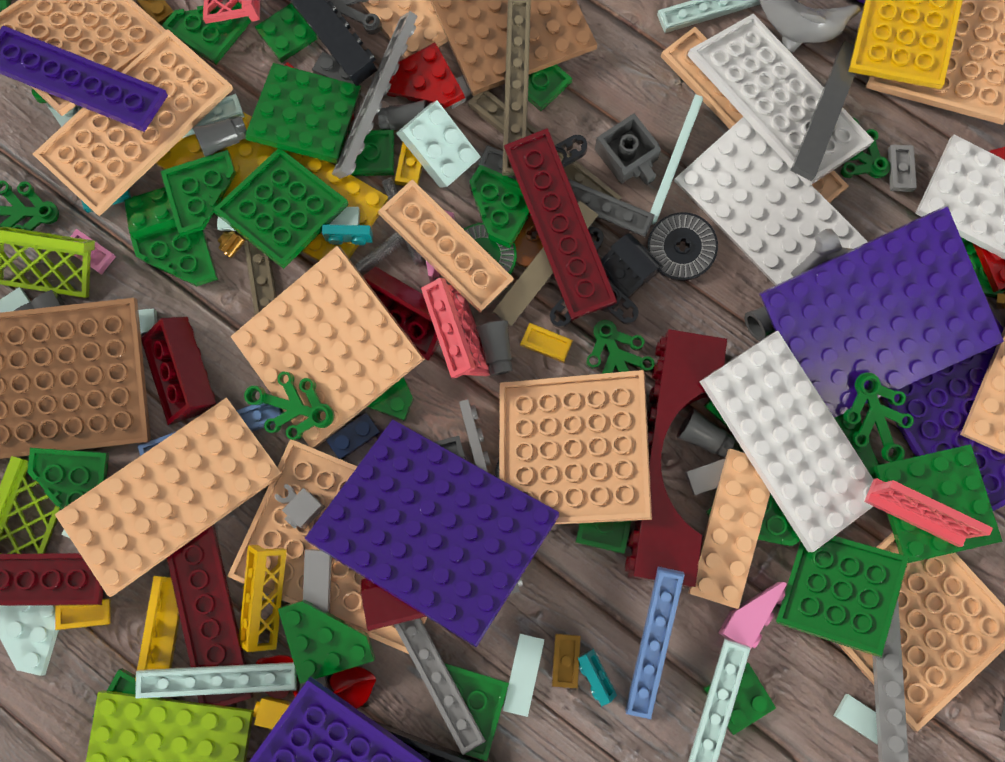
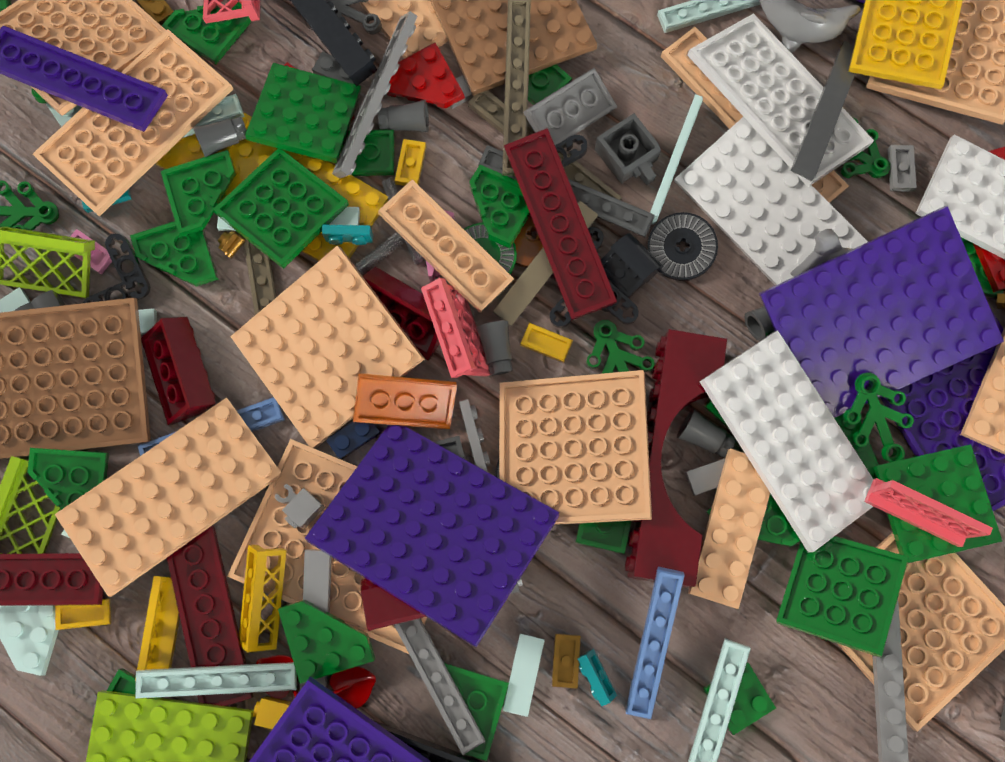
(128, 279): none -> black beam
(148, 213): green plate -> none
(286, 33): green plate -> none
(293, 406): green plant -> none
(404, 401): none -> orange tile
(438, 144): light aqua brick -> none
(571, 107): none -> light grey tile
(746, 623): bright pink slope -> none
(858, 717): light aqua tile -> none

